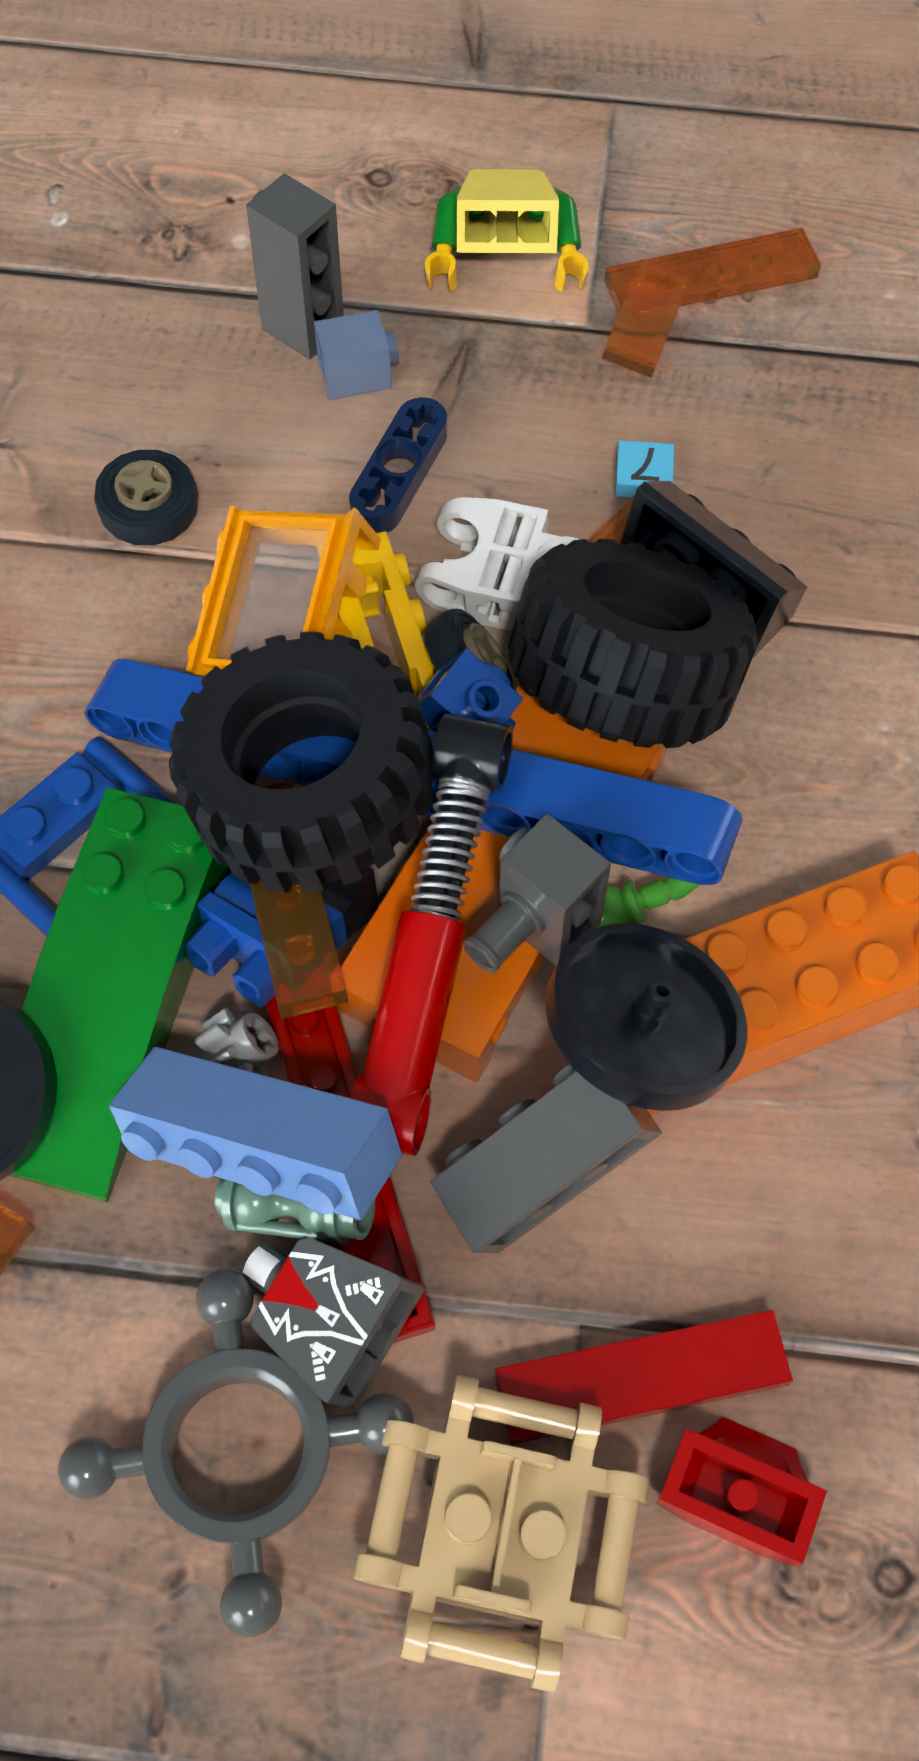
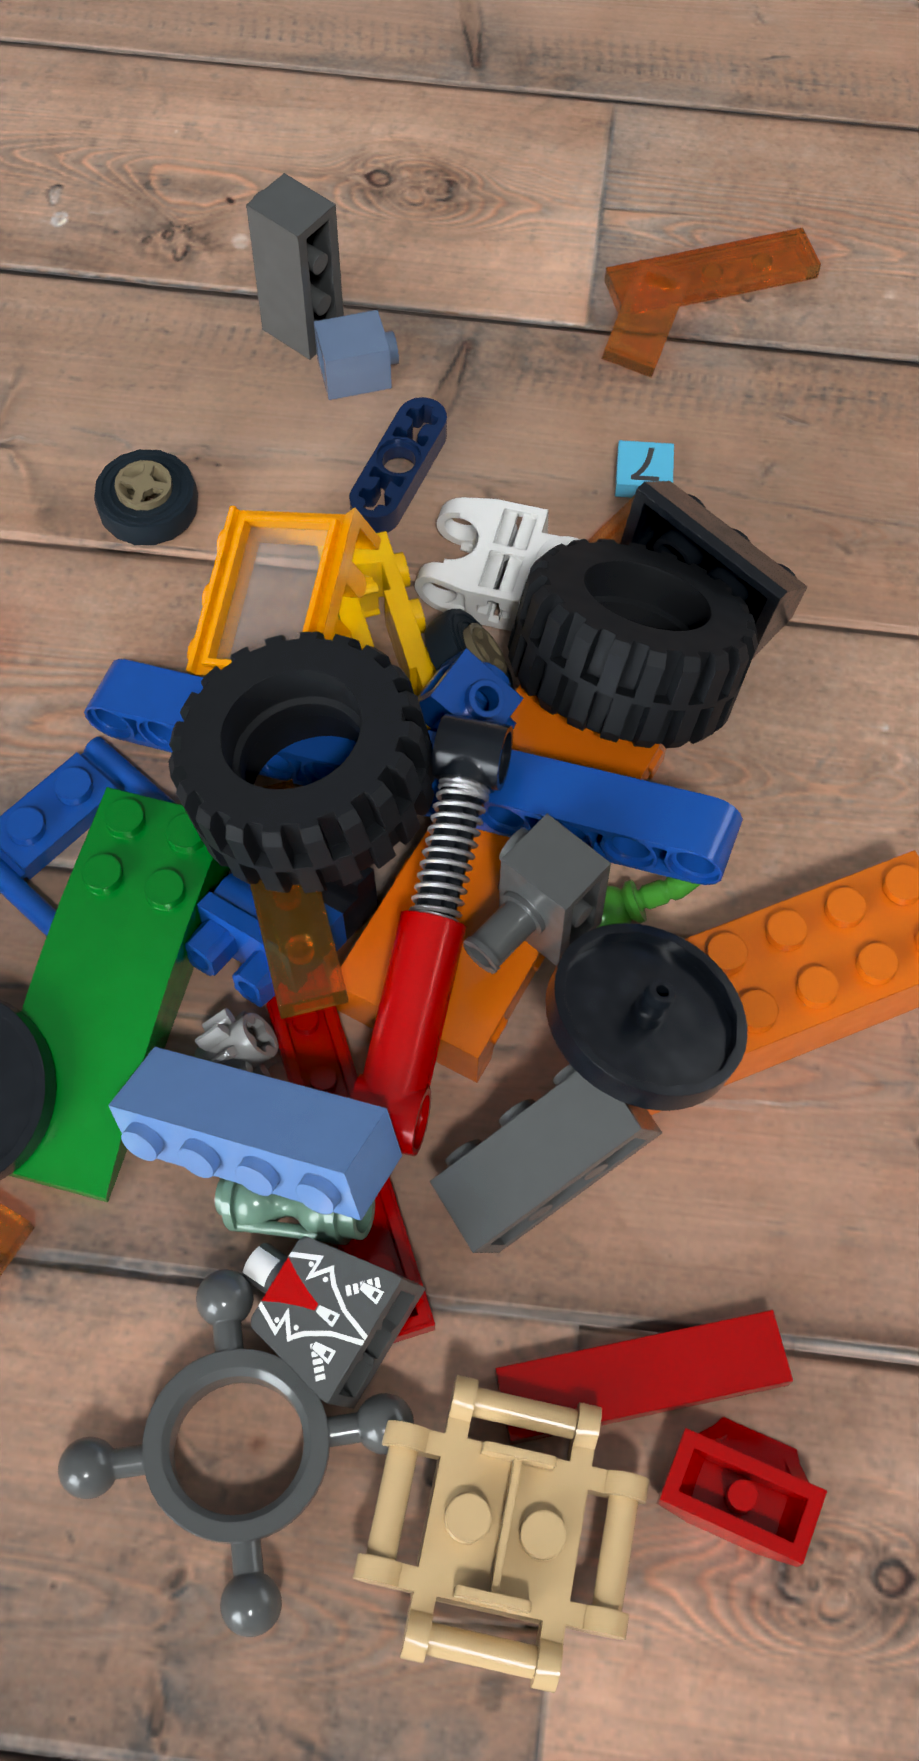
(506, 215): light yellow torso -> none

